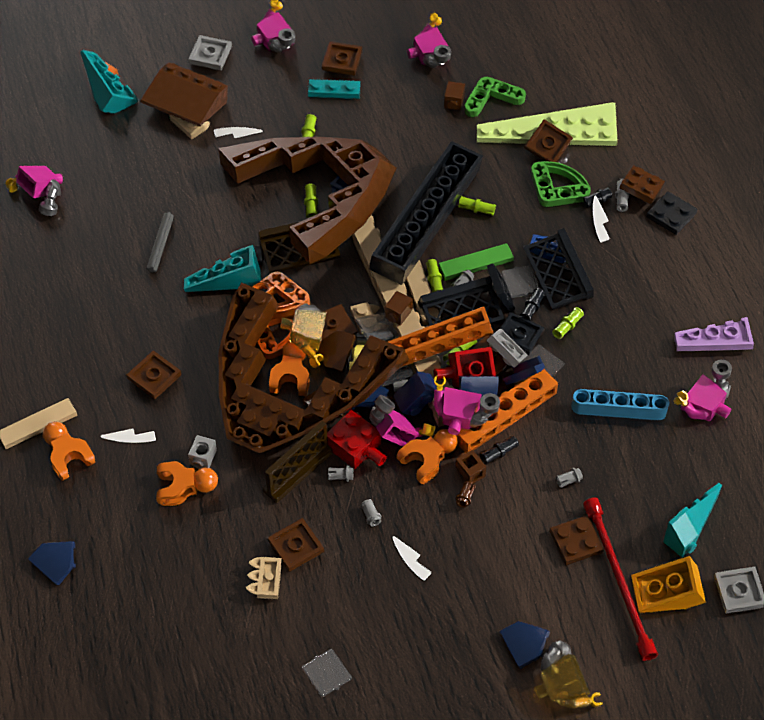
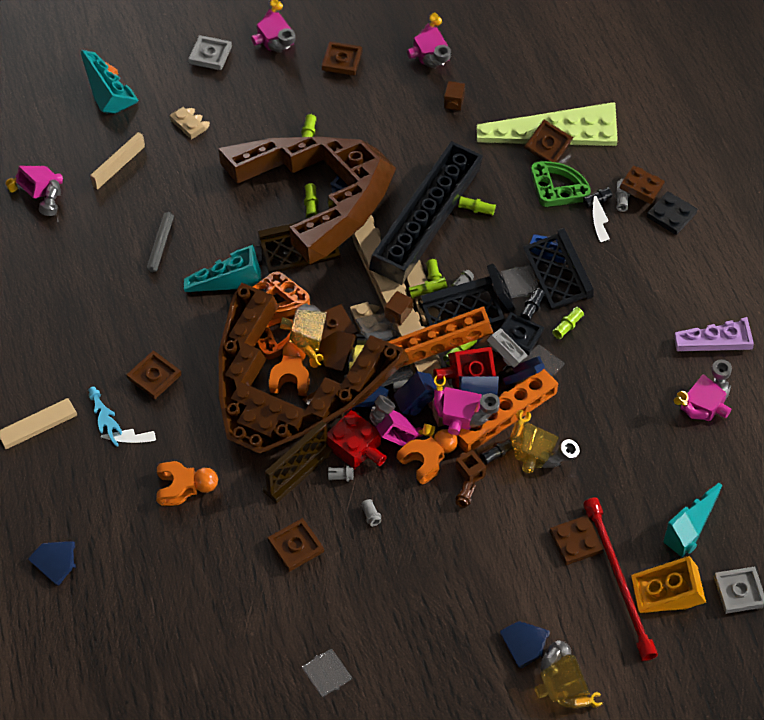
(65, 448): orange piece -> none
(104, 418): none -> medium azure piece
(117, 160): none -> tan tile
(185, 94): reddish brown slope -> none
(202, 445): light grey brick -> none
(236, 131): white sticker -> none
(267, 577): tan plate -> none
(334, 89): teal plate -> none
(410, 557): white sticker -> none
(428, 287): none -> lime pin
(476, 261): bright green tile -> none
(492, 90): bright green beam -> none
(535, 446): none -> clear yellow torso
(569, 477): light grey pin -> none
(629, 404): dark azure beam -> none

